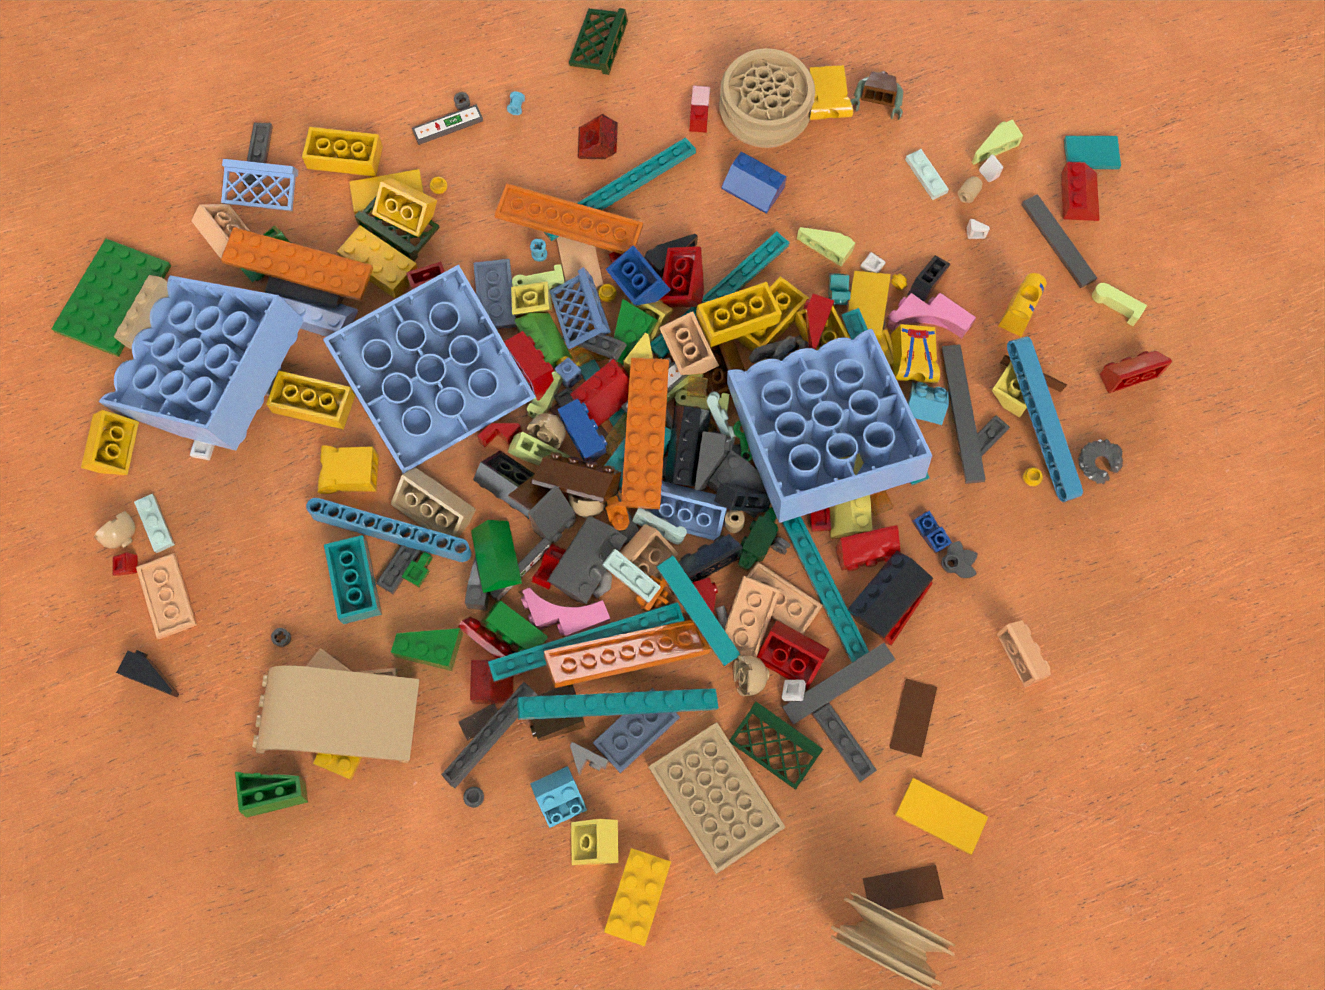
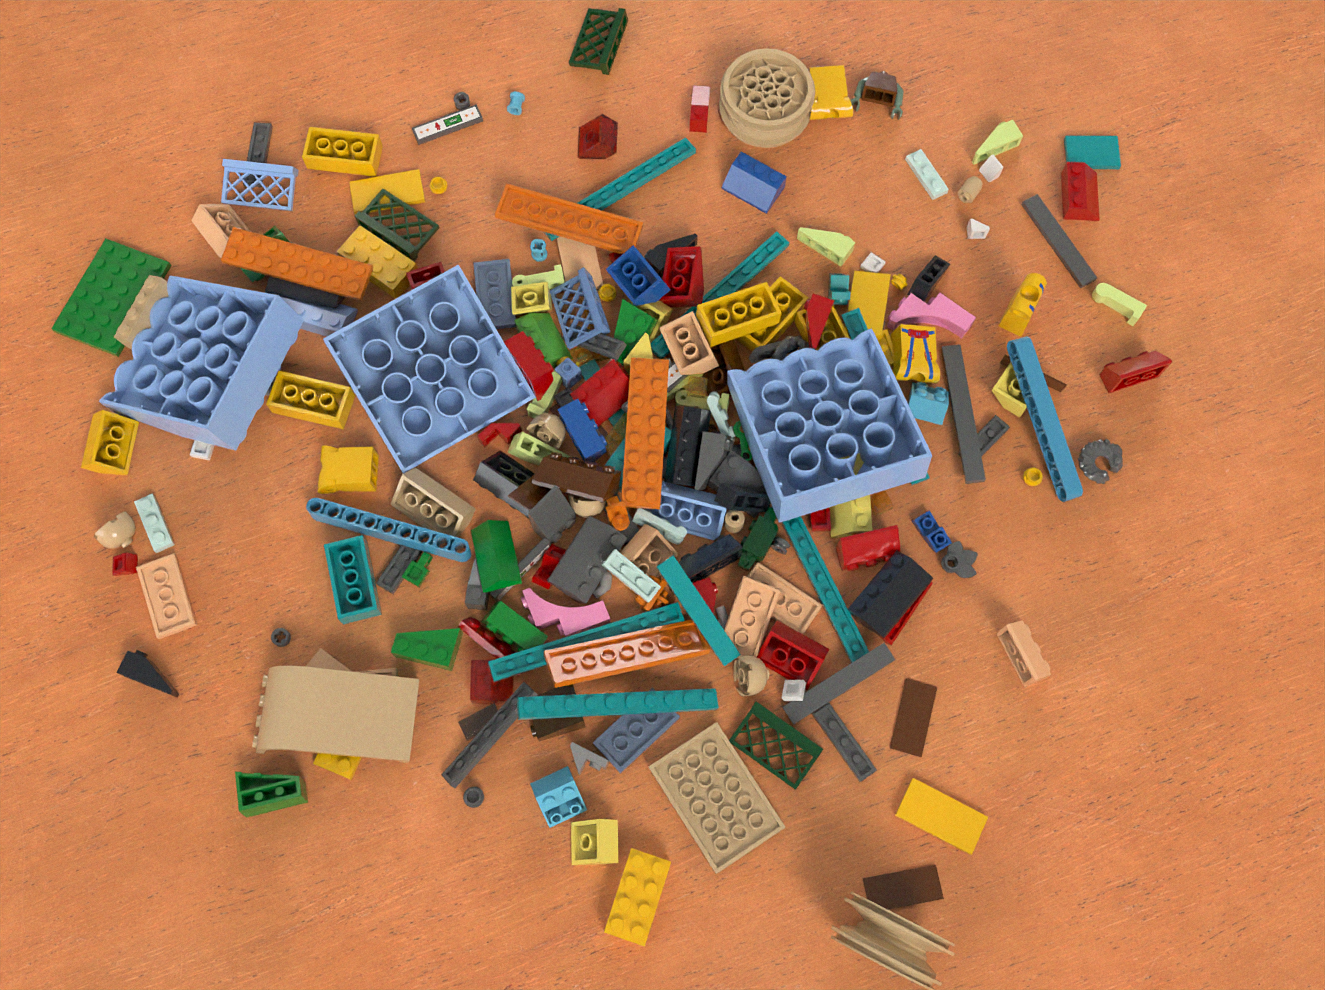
(403, 206): yellow slope -> none

